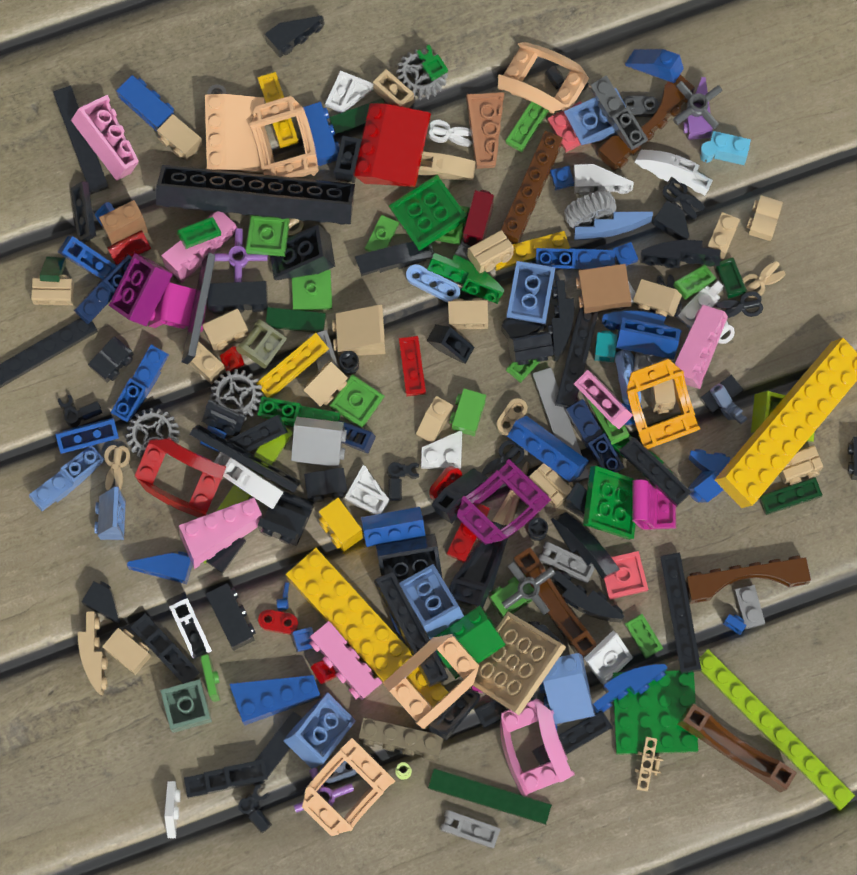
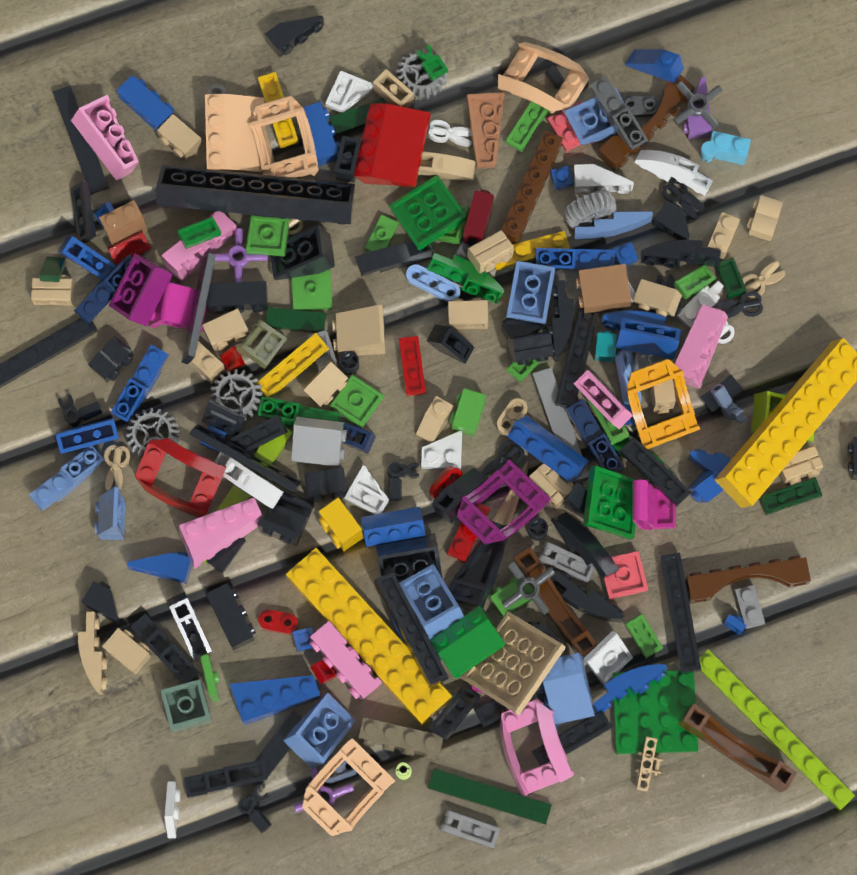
(282, 604): blue hand -> none
(409, 696): light nougat wedge -> none

